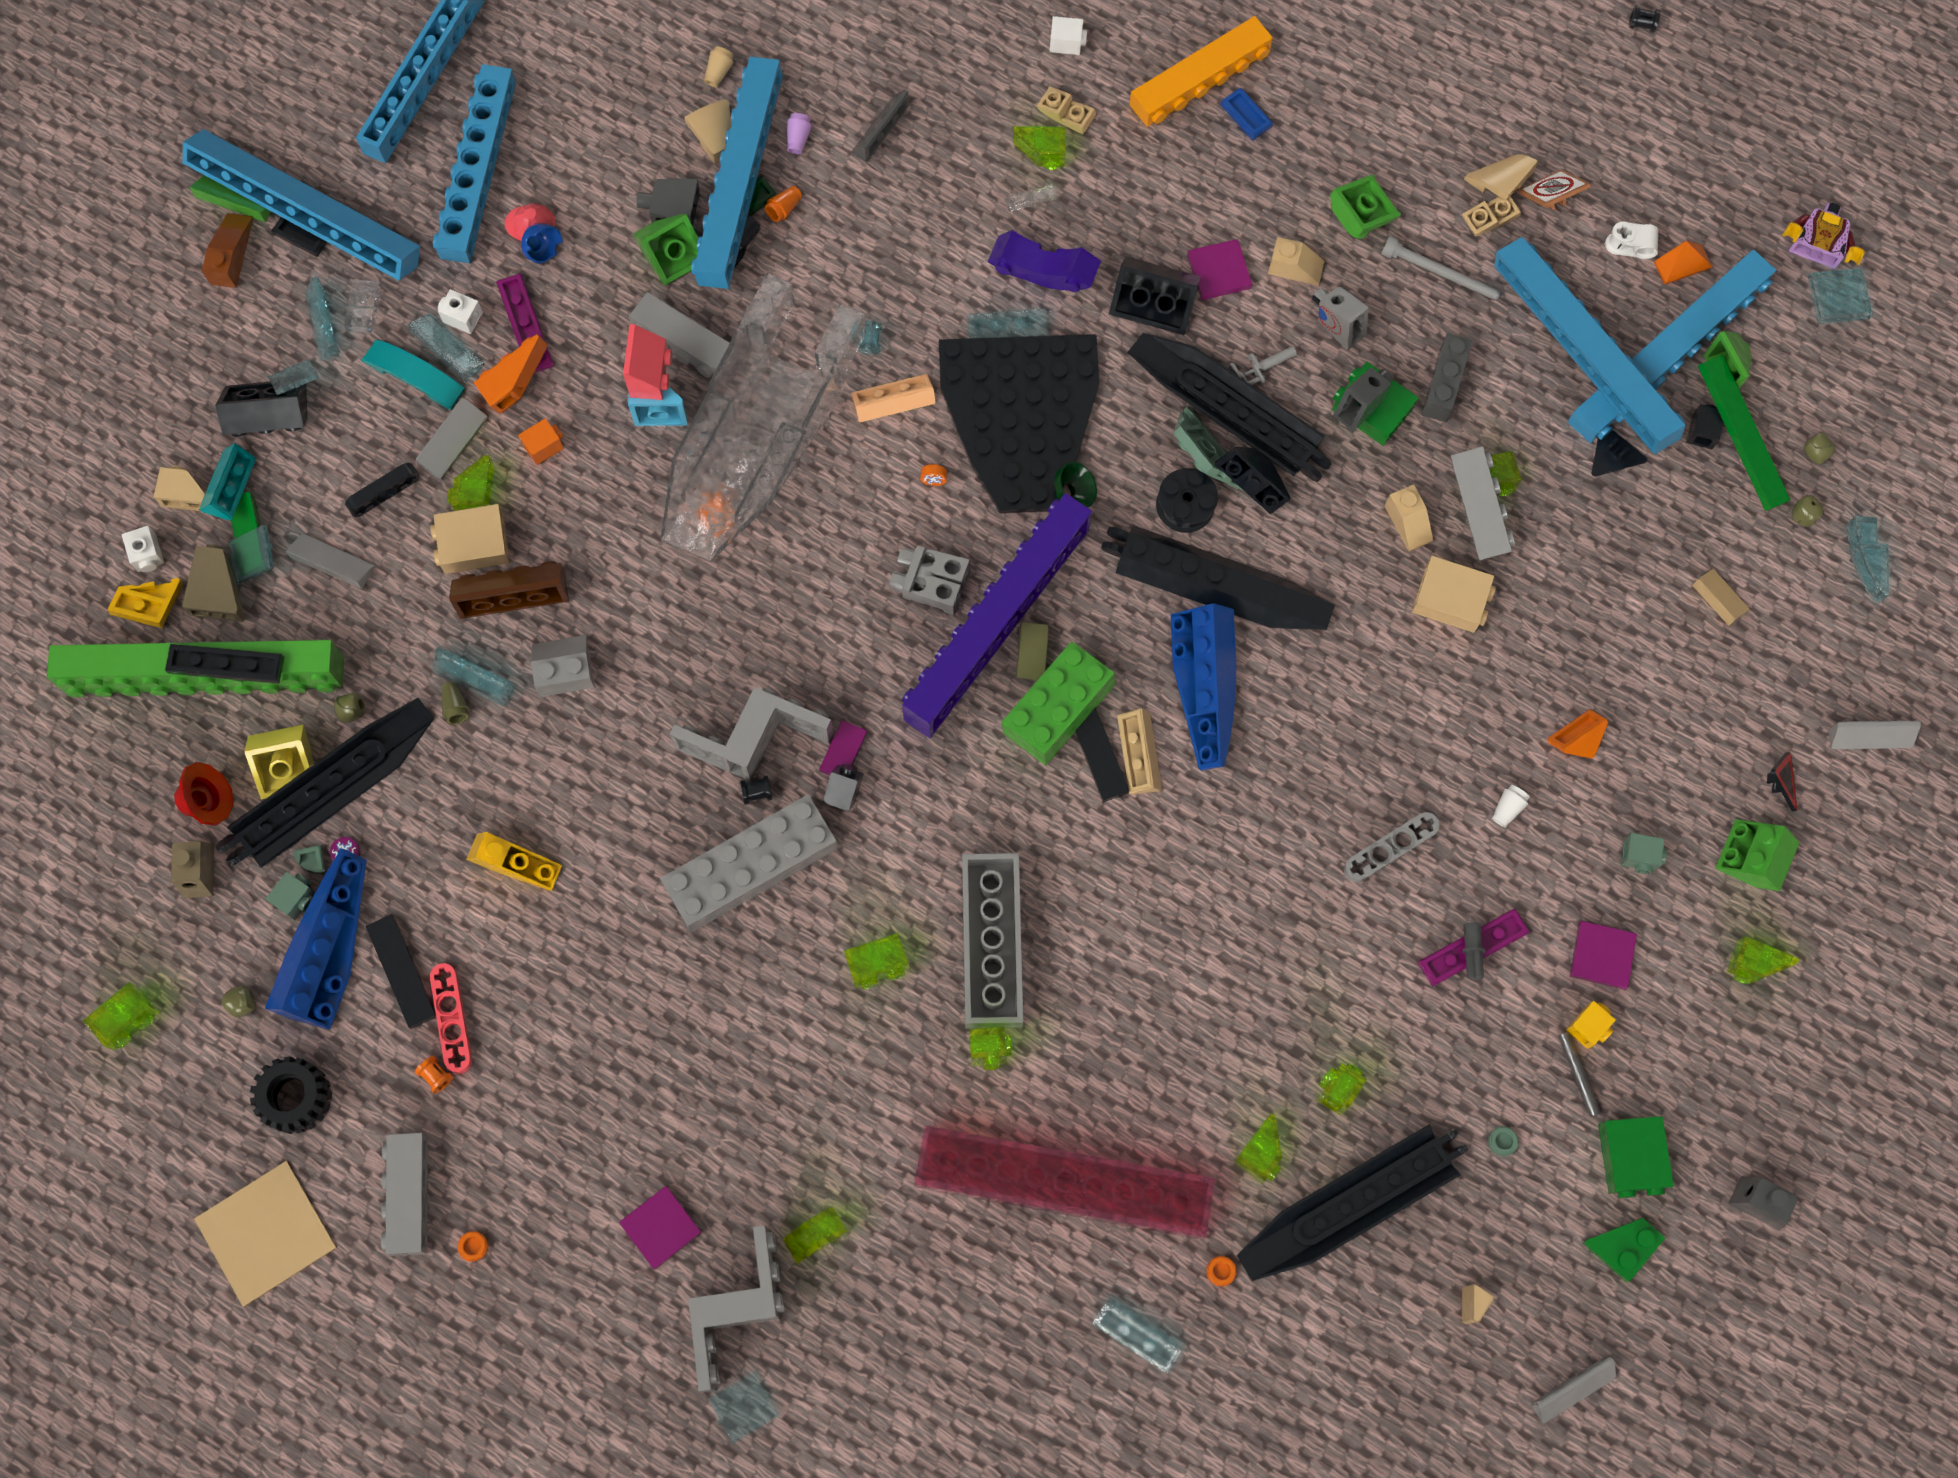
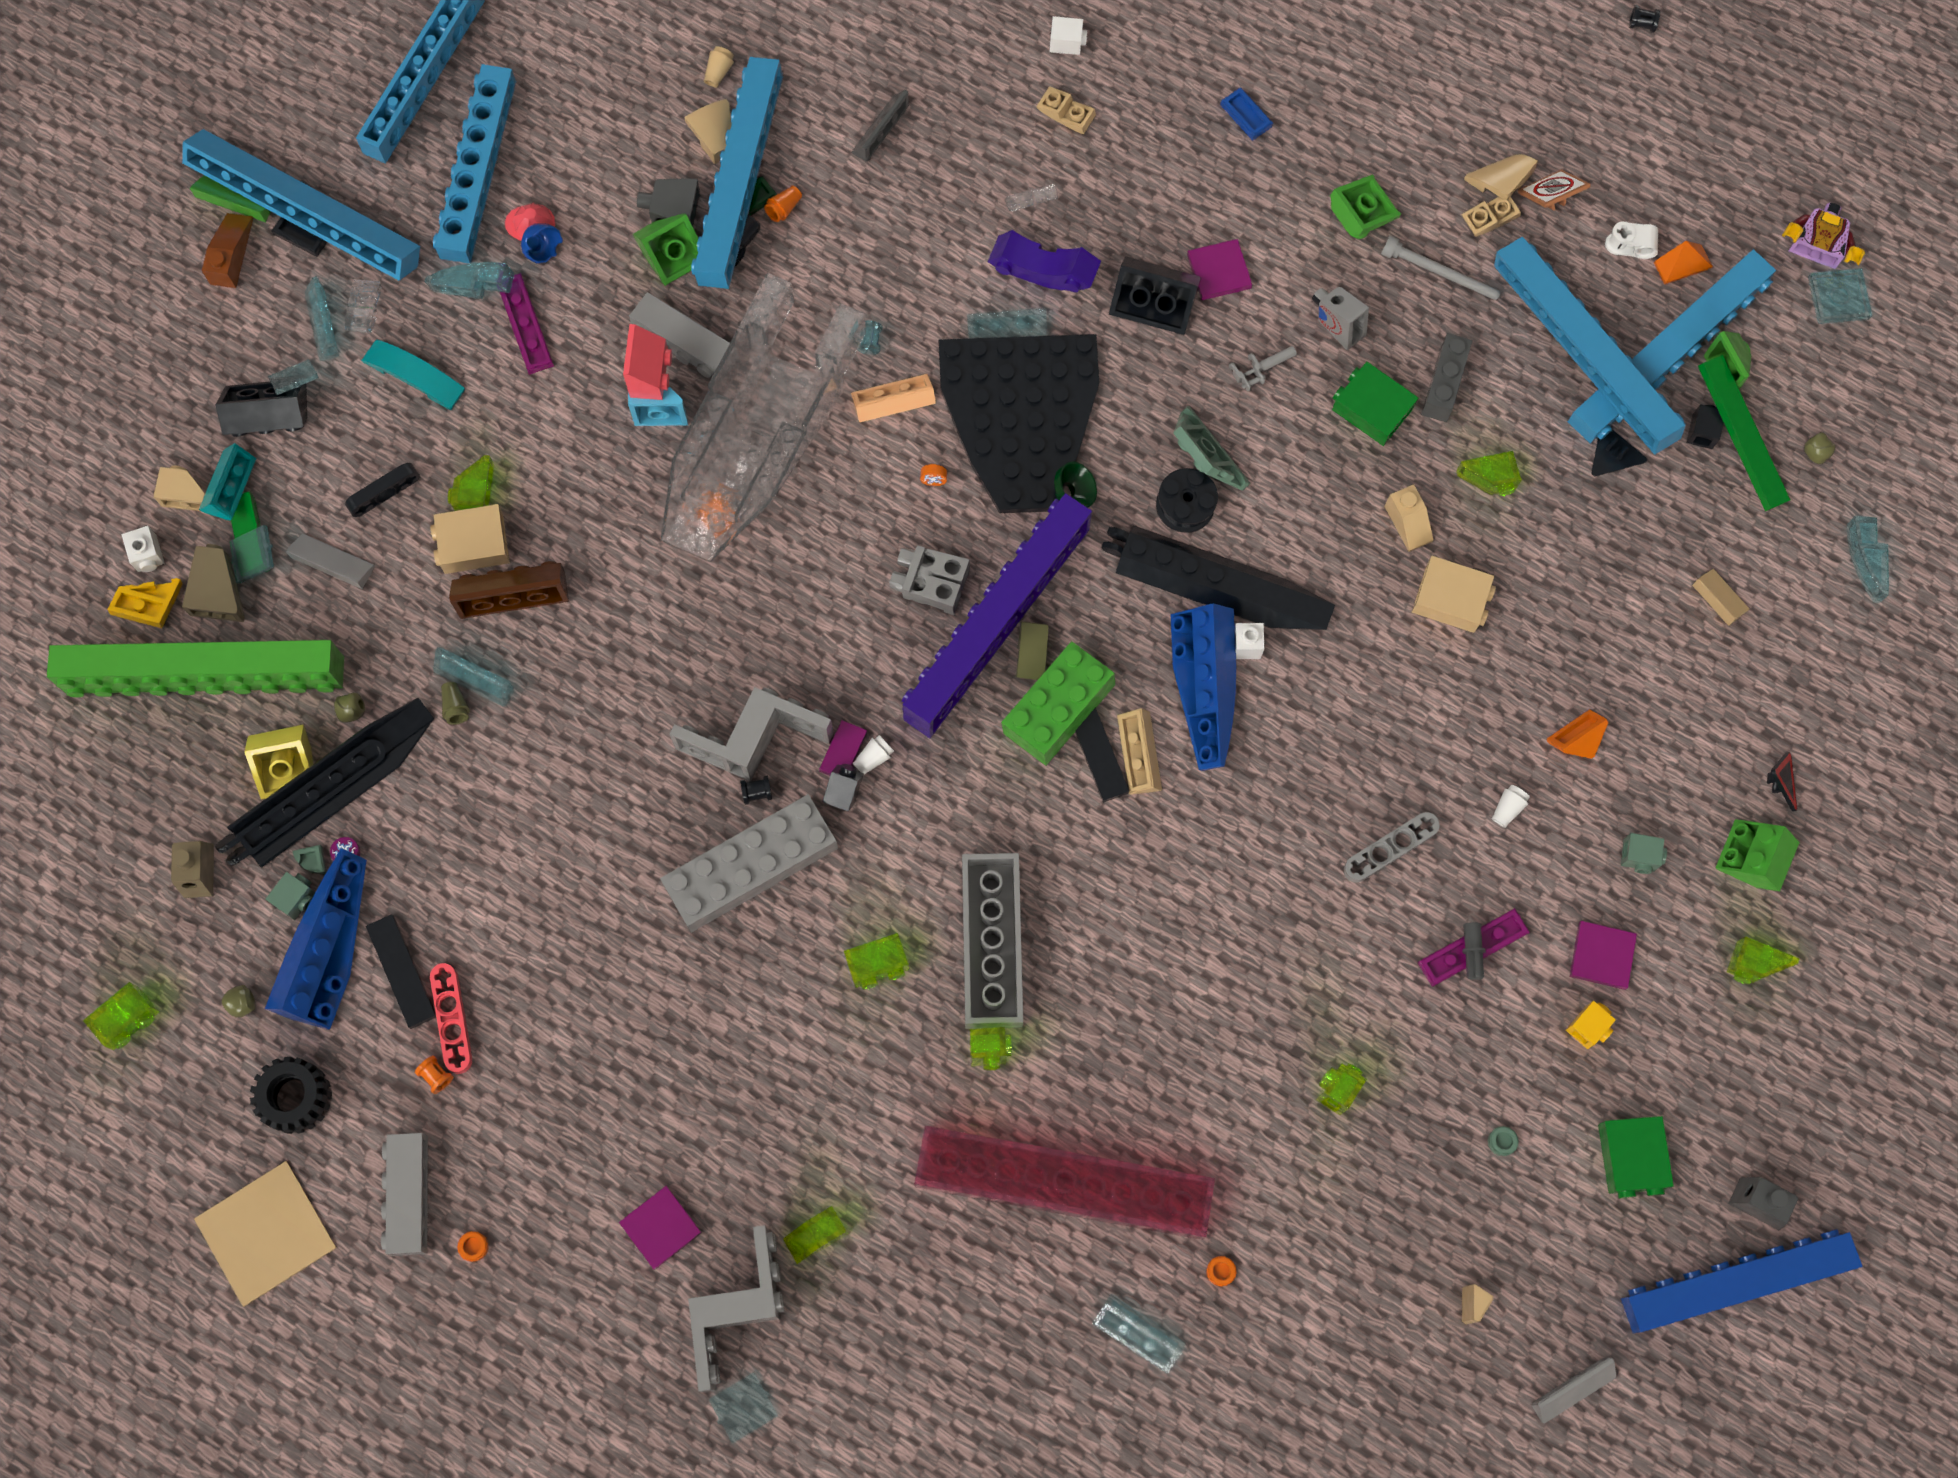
(204, 794): red hat -> none
(224, 663): black tile -> none
(446, 346): clear light blue slope -> none
(451, 438): light grey slope -> none
(459, 311): white brick -> none
(472, 279): none -> clear light blue slope
(510, 377): orange slope -> none
(513, 861): yellow slope -> none
(541, 441): orange brick -> none
(561, 666): light grey slope -> none
(797, 132): lavender cone -> none
(873, 755): none -> white cone
(1041, 144): clear neon green slope -> none
(1201, 71): light orange brick -> none
(1232, 404): black hinge -> none
(1249, 640): none -> white brick
(1255, 476): black slope -> none
(1262, 1152): clear neon green slope -> none
(1295, 262): tan slope -> none
(1352, 1204): black hinge -> none
(1367, 390): dark grey torso -> none
(1481, 503): light grey brick -> none
(1579, 1074): flat silver bar -> none
(1626, 1247): green wing -> none
(1740, 1282): none -> blue brick
(1807, 511): olive piece -> none
(1874, 734): light grey slope -> none

